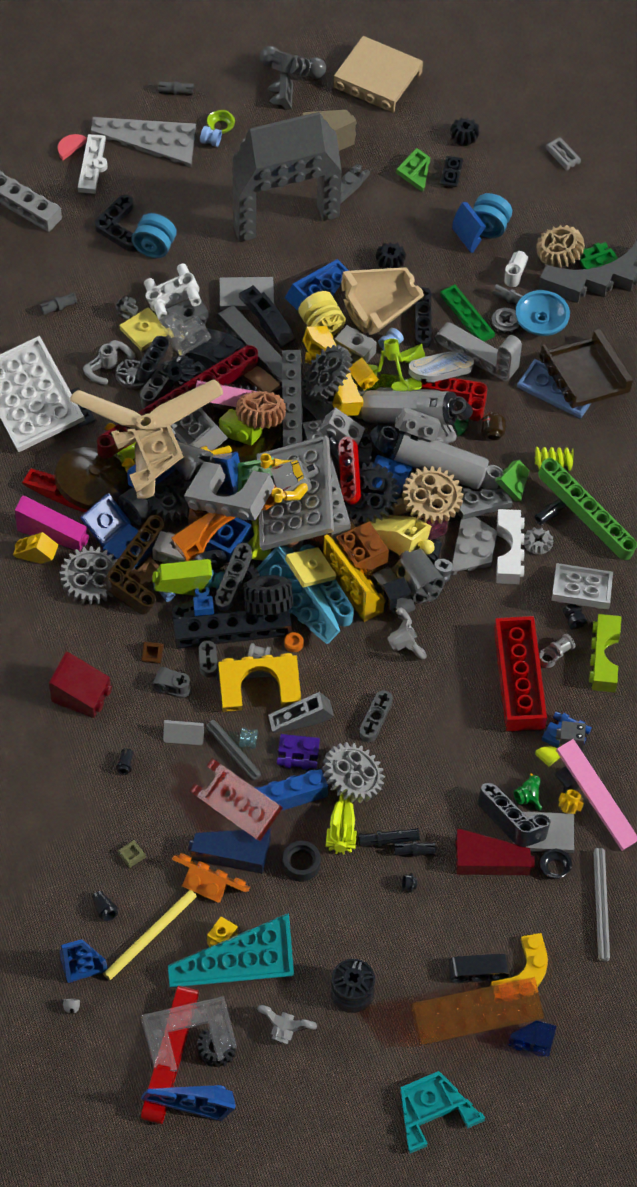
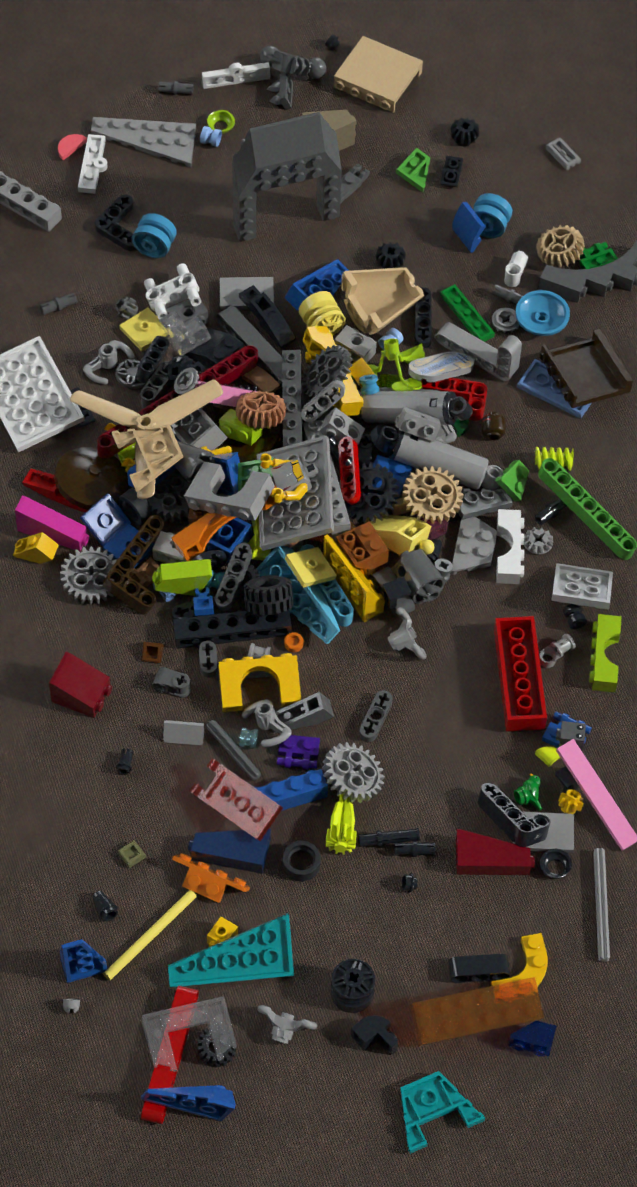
(182, 384): none -> light grey gear
(235, 75): none -> white hinge
(268, 720): none -> light grey piece
(320, 409): none -> light grey beam
(332, 42): none -> black plate
(369, 384): none -> dark azure wheel
(374, 1029): none -> black brick

